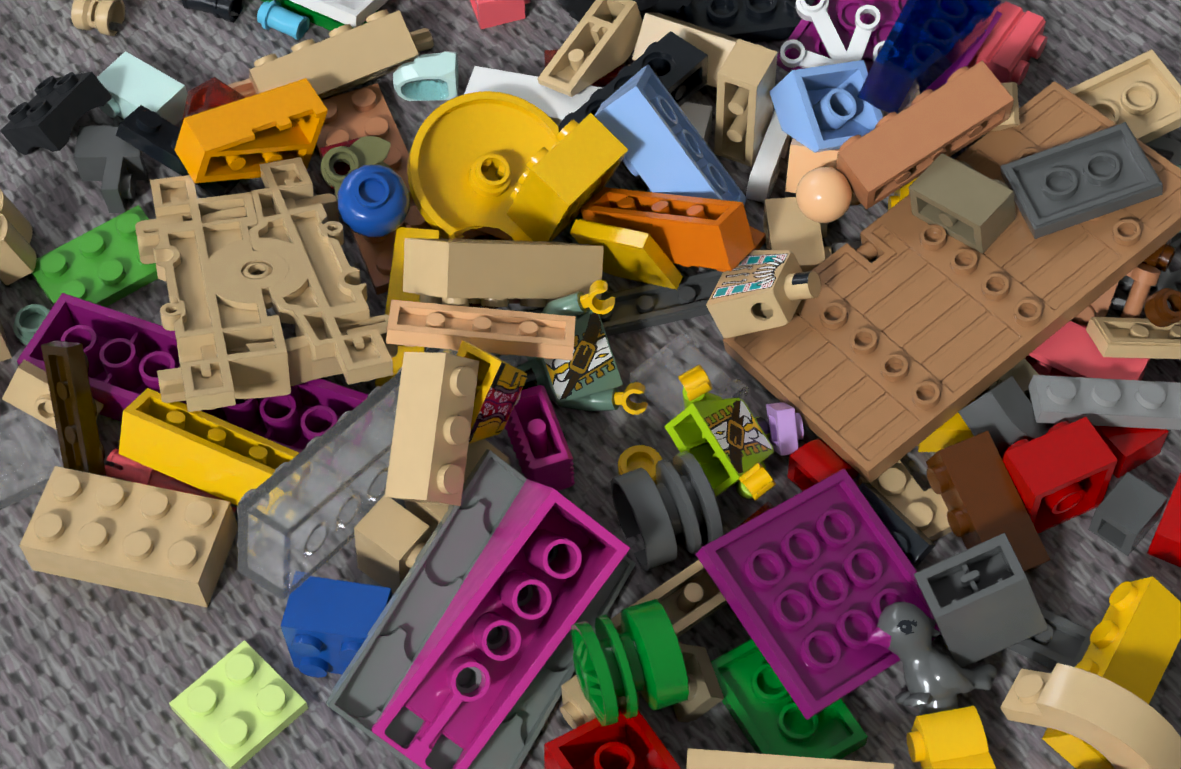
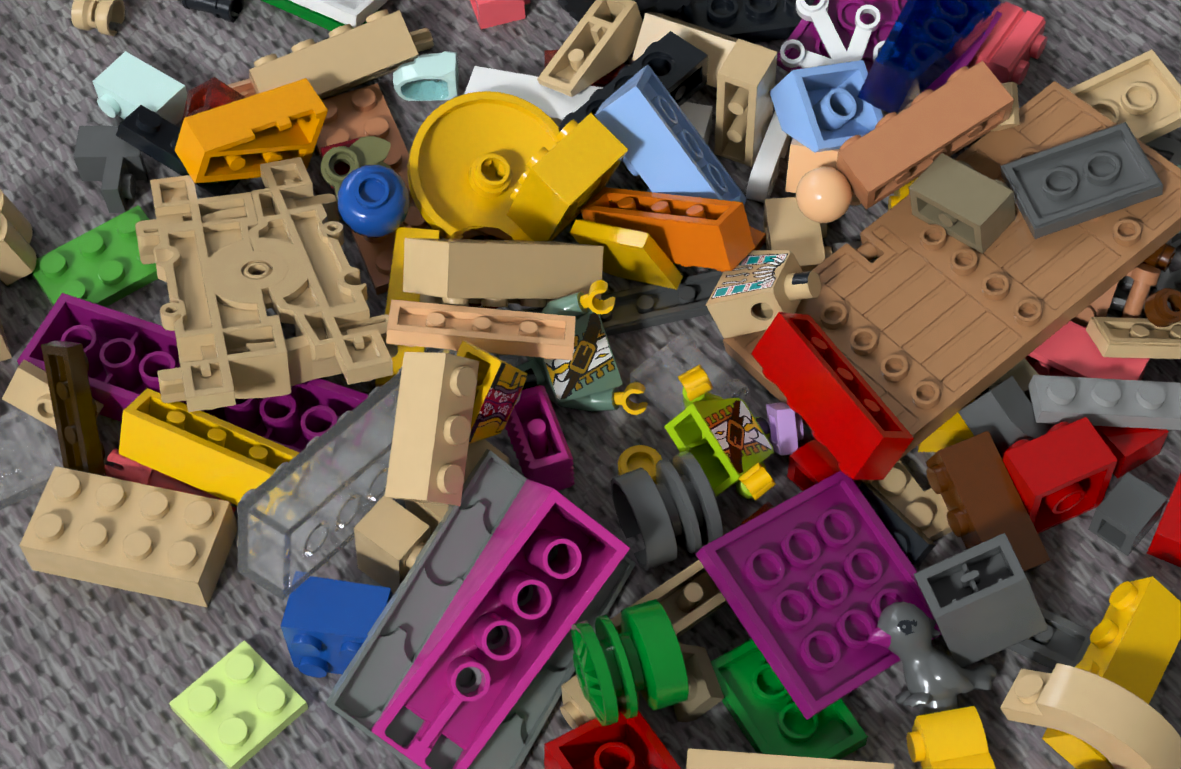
(28, 321): sand green plate -> none
(54, 112): black brick -> none
(275, 16): medium azure pin -> none
(831, 397): none -> red brick

